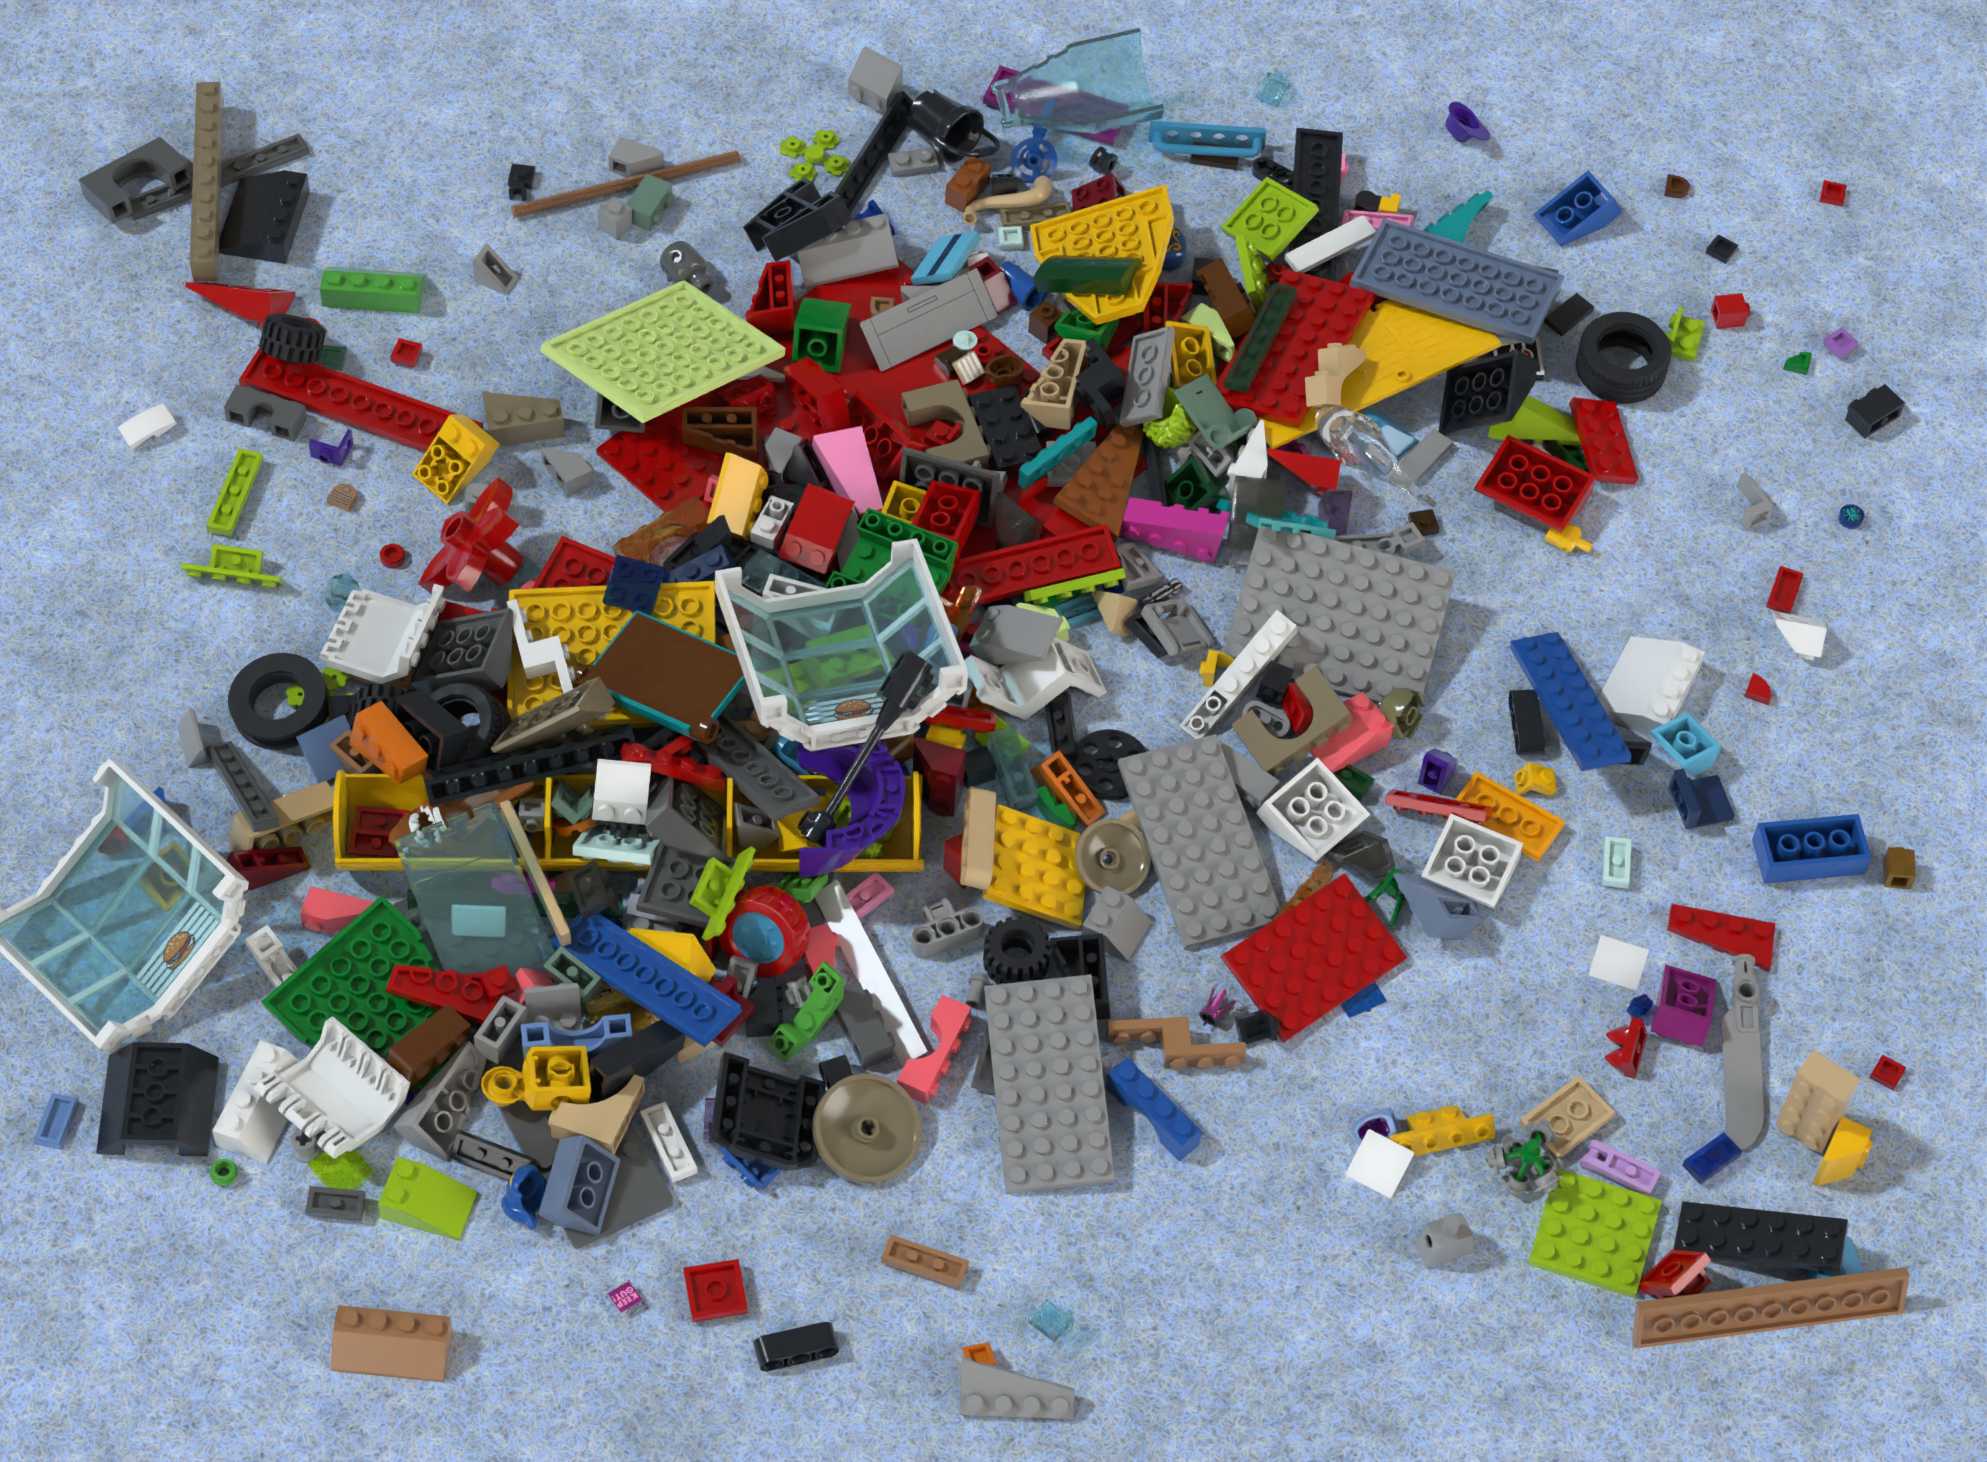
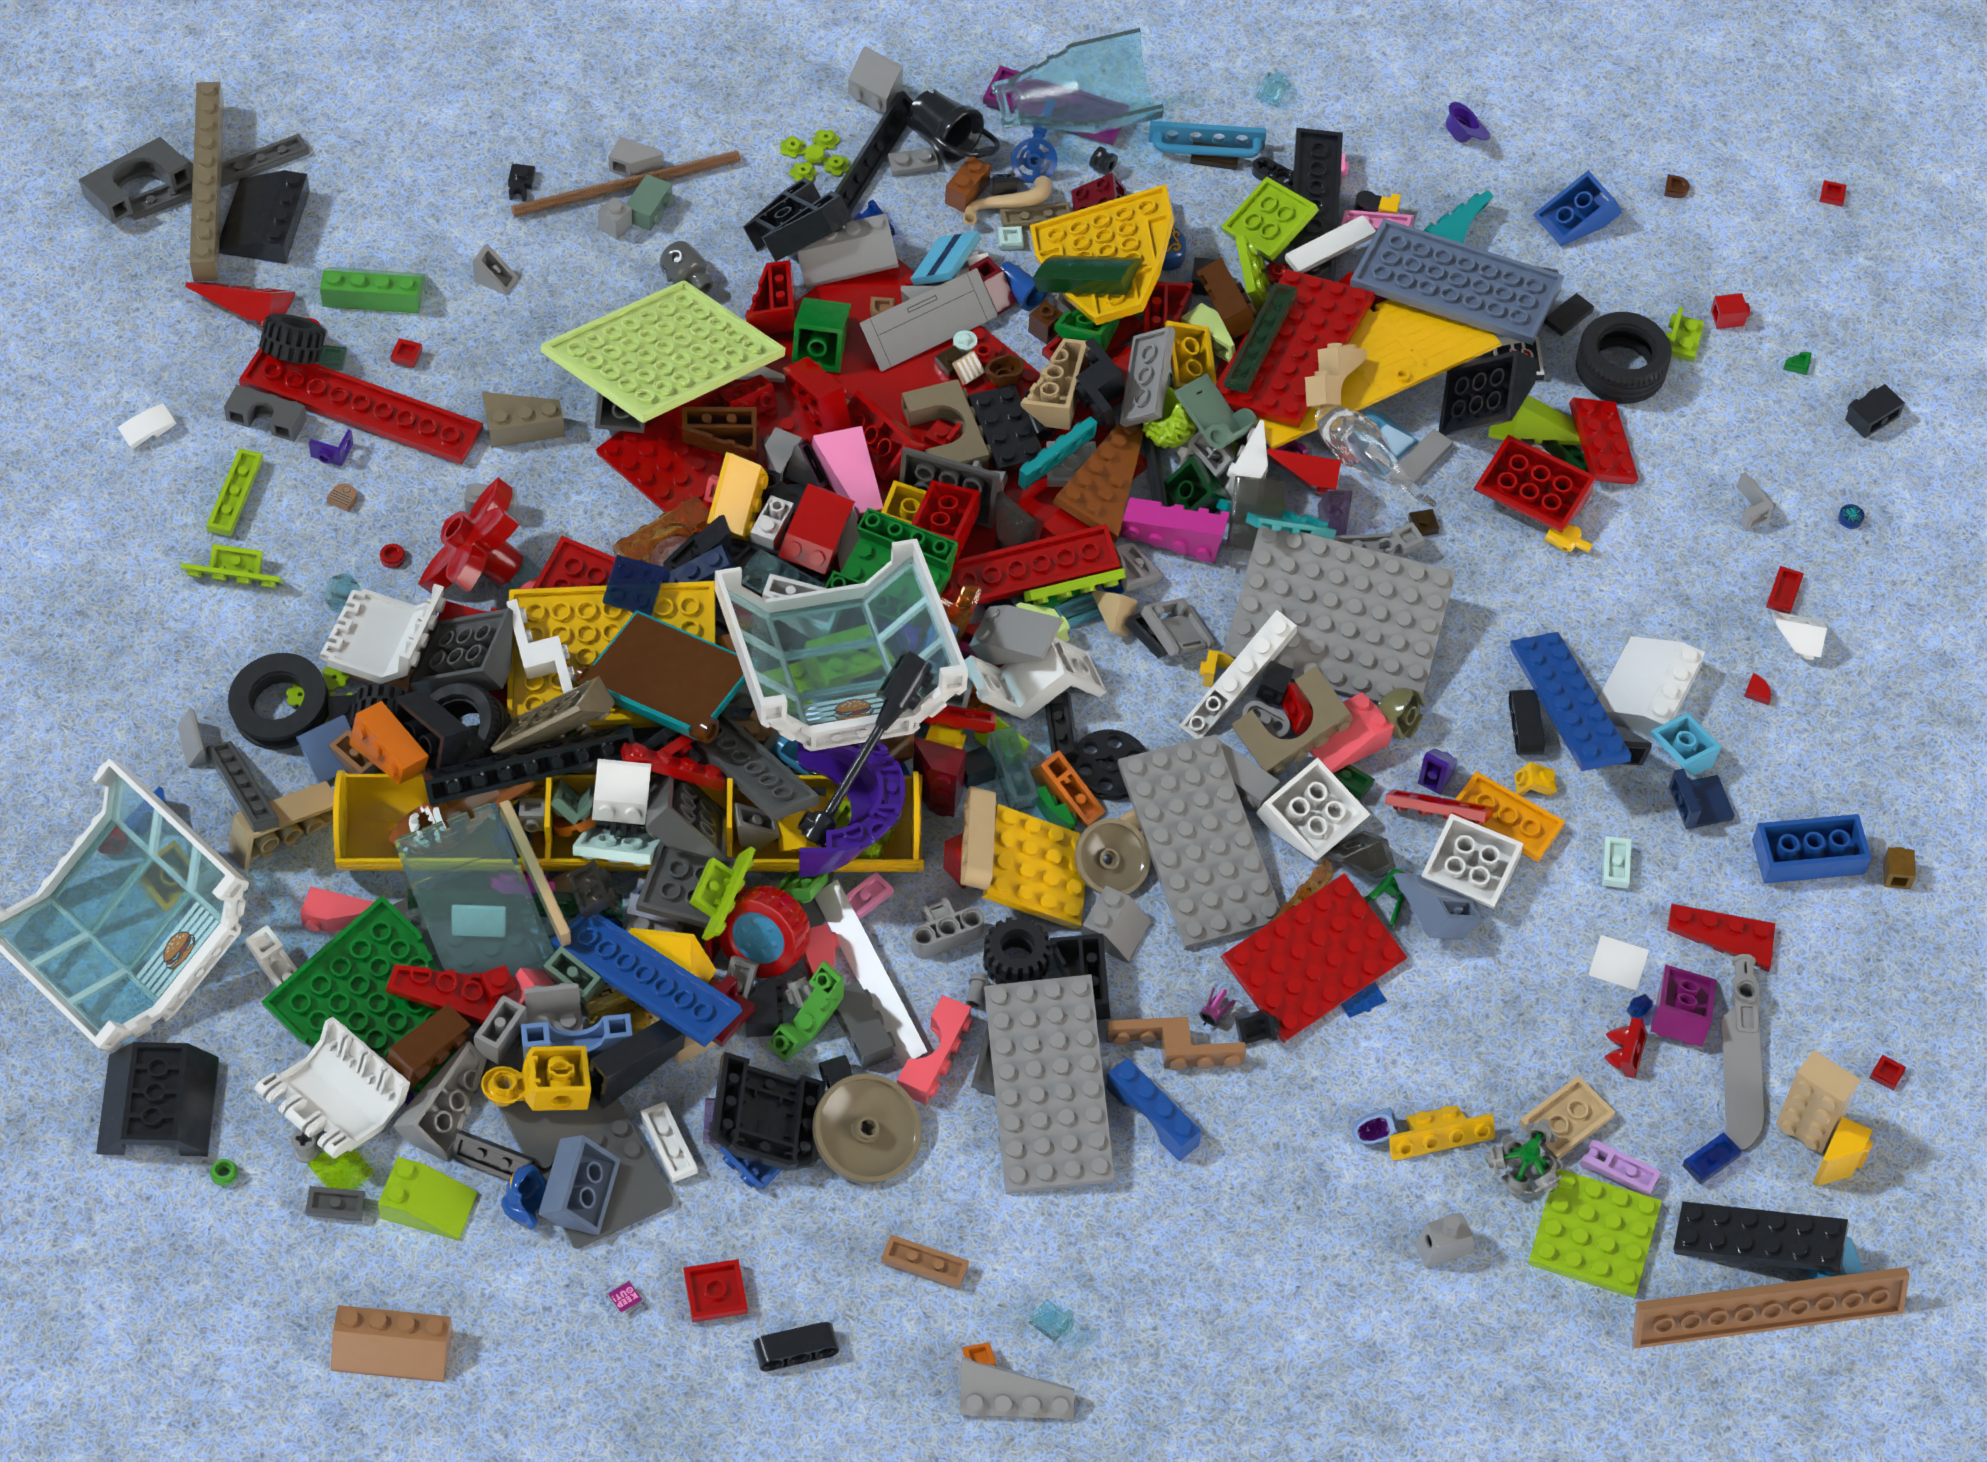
(56, 1121): medium blue tile -> none
(249, 1121): white slope -> none
(268, 865): dark red slope -> none
(372, 831): red slope -> none
(455, 457): yellow slope -> none
(568, 469): light grey slope -> none
(600, 1121): tan arch -> none
(1162, 593): black axle -> none
(1379, 1163): white sticker -> none
(1677, 1275): red bracket -> none
(1721, 249): black tile -> none
(1840, 342): medium lavender plate -> none

